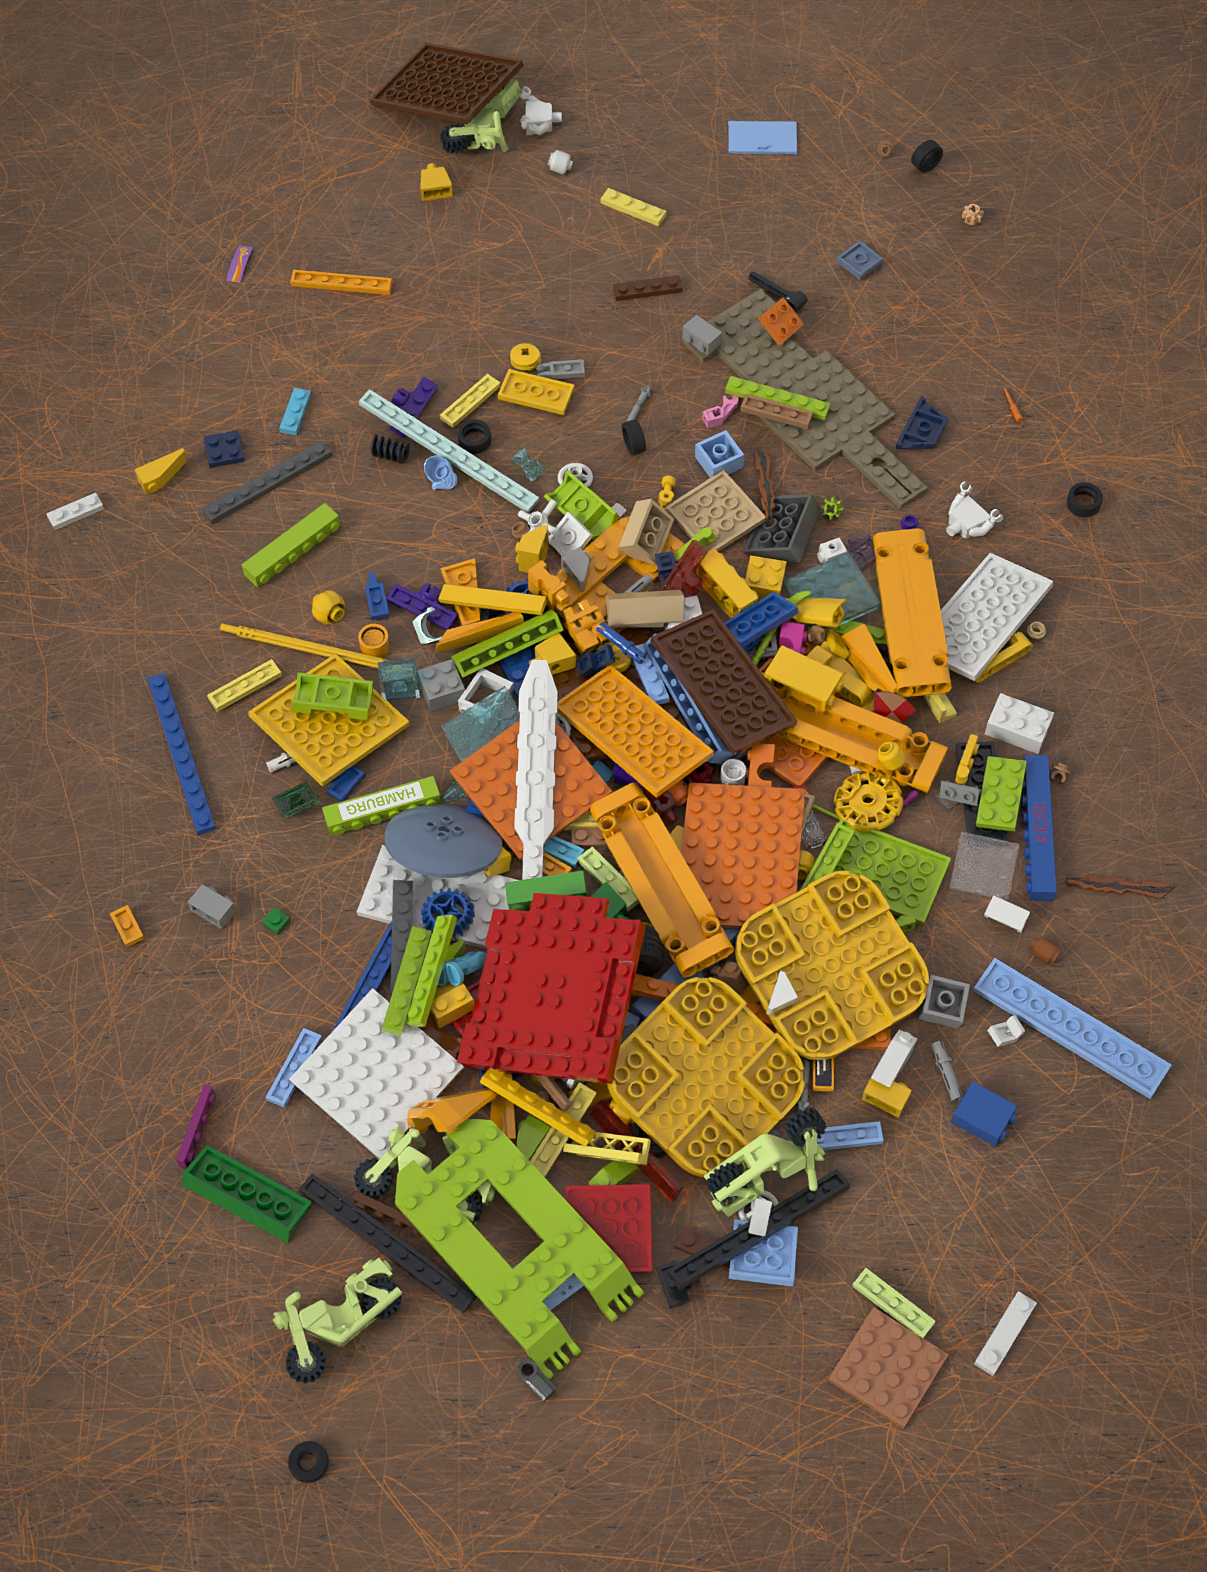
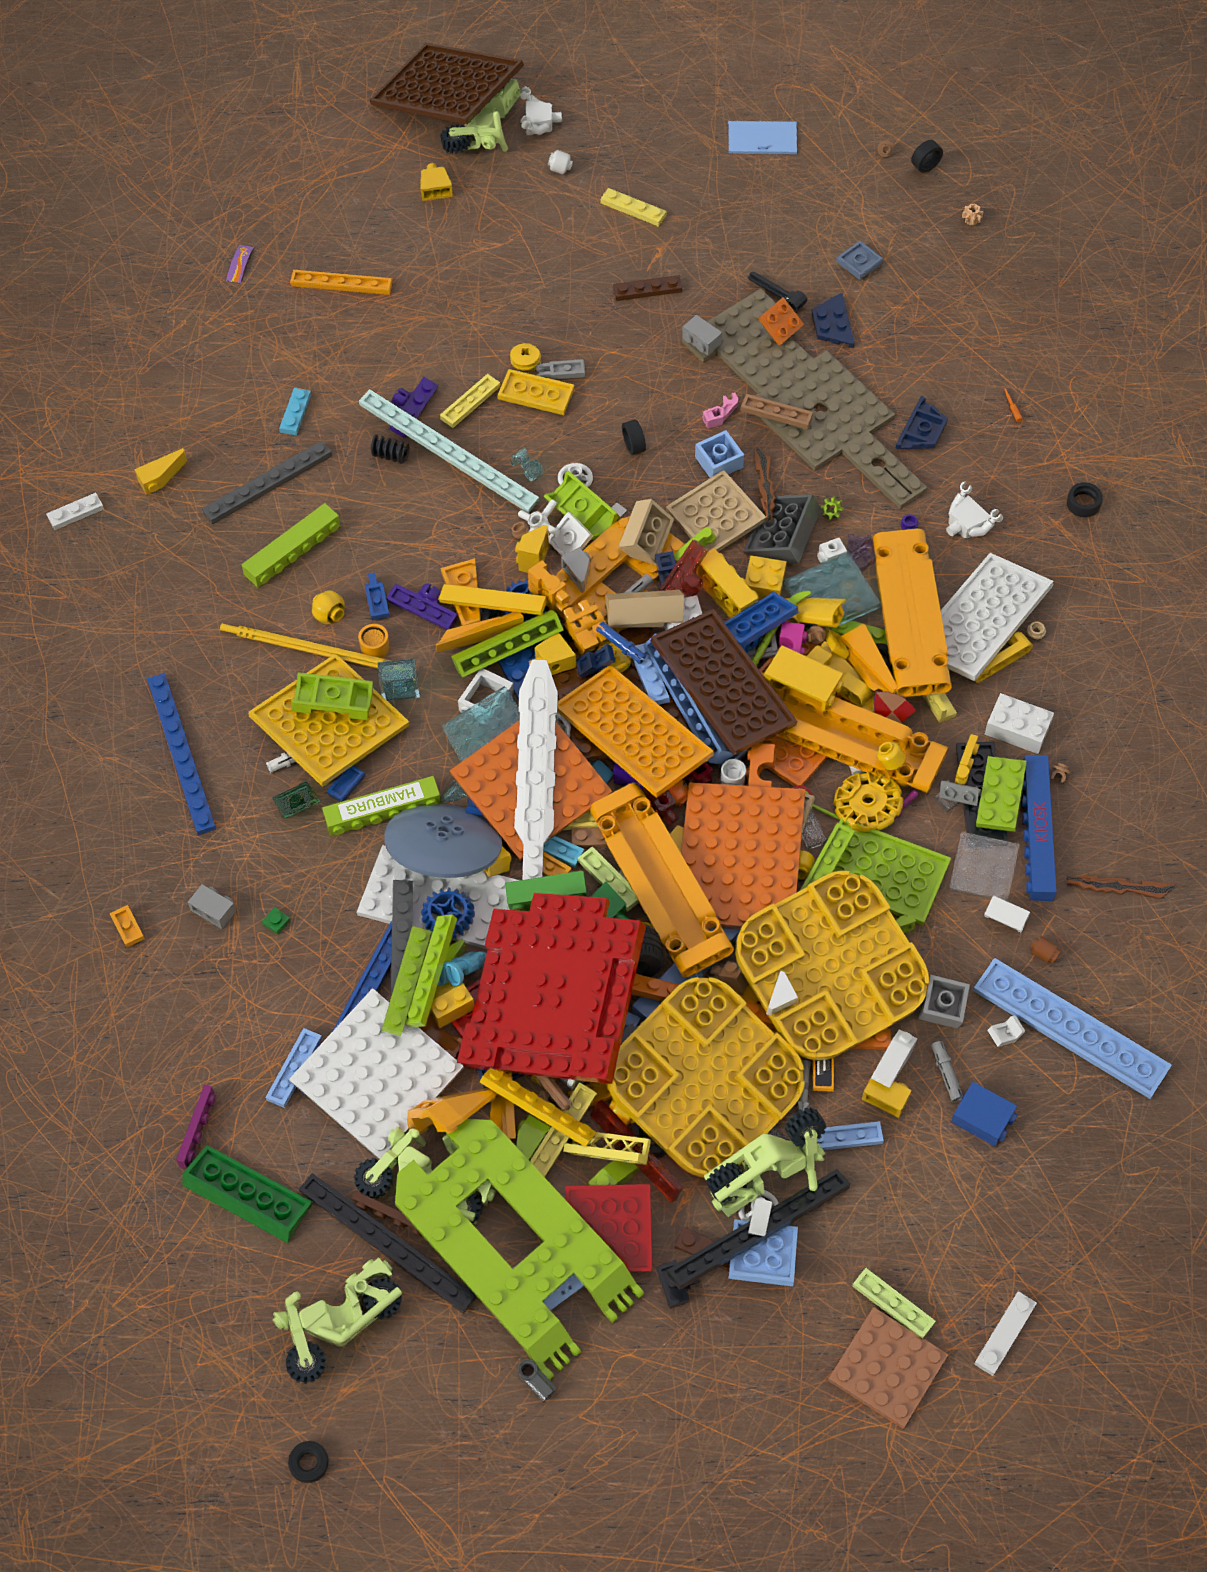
(223, 449): dark blue plate -> none
(244, 685): light yellow plate -> none
(421, 629): light aqua helmet -> none
(440, 473): light blue hair -> none
(440, 684): light grey brick -> none
(470, 426): black tyre -> none
(644, 394): light grey piece -> none
(667, 496): yellow leg -> none
(741, 387): lime plate -> none
(832, 321): none -> dark blue wing

